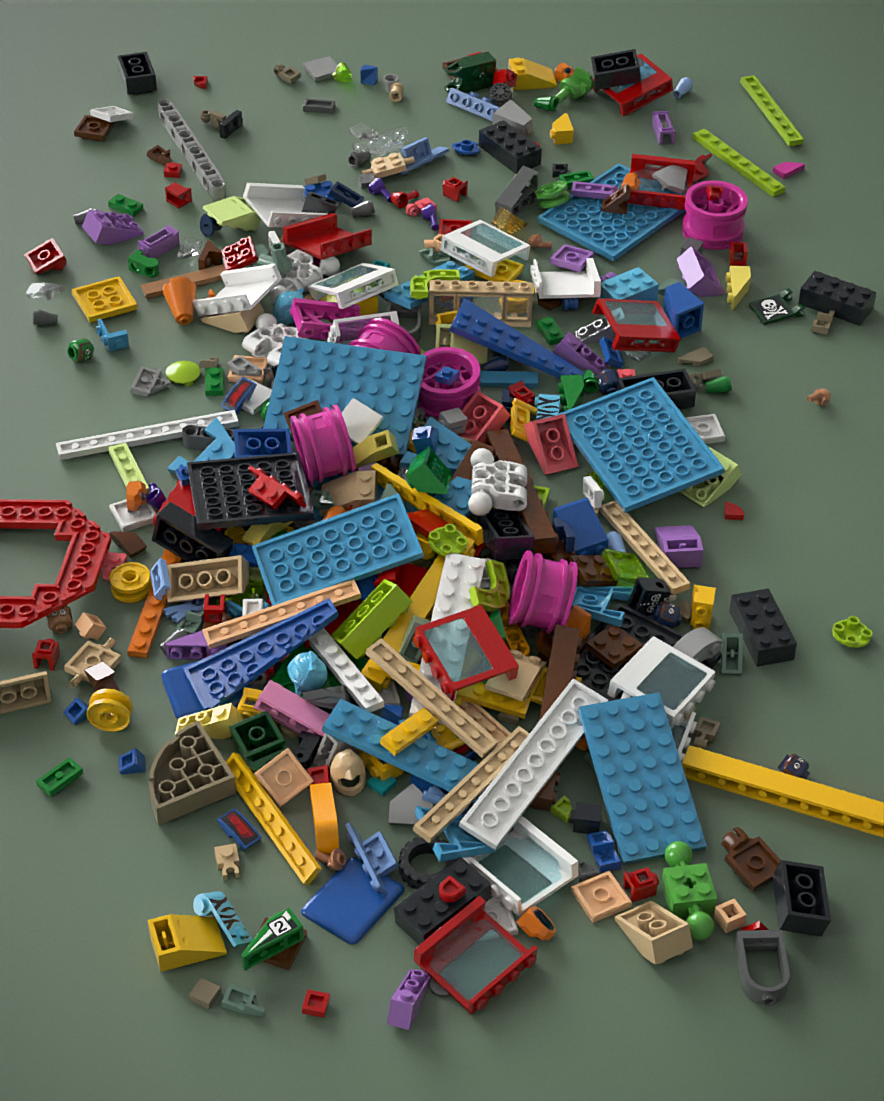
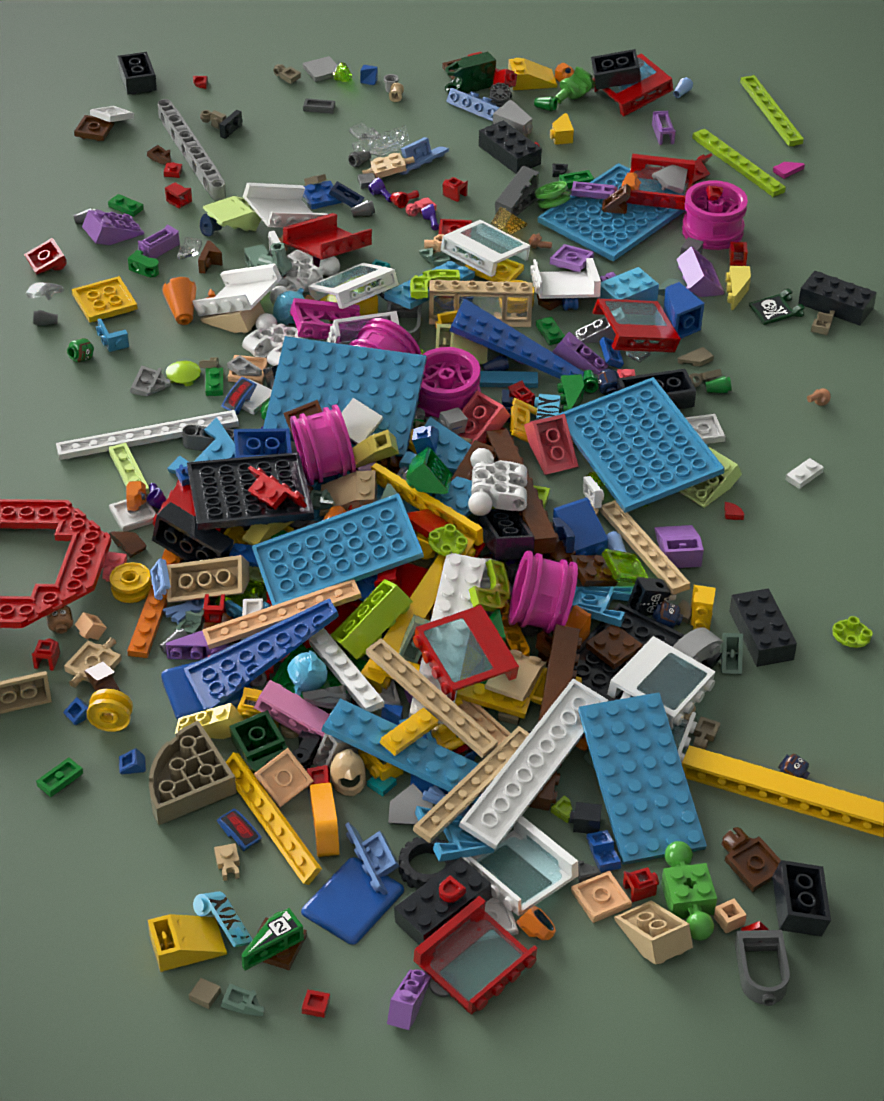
(200, 277): medium nougat tile -> none
(239, 254): red tile -> none
(319, 204): black panel -> none
(335, 860): nougat plate -> none
(447, 376): blue plate -> none
(466, 147): blue animal -> none
(804, 473): none -> white plate

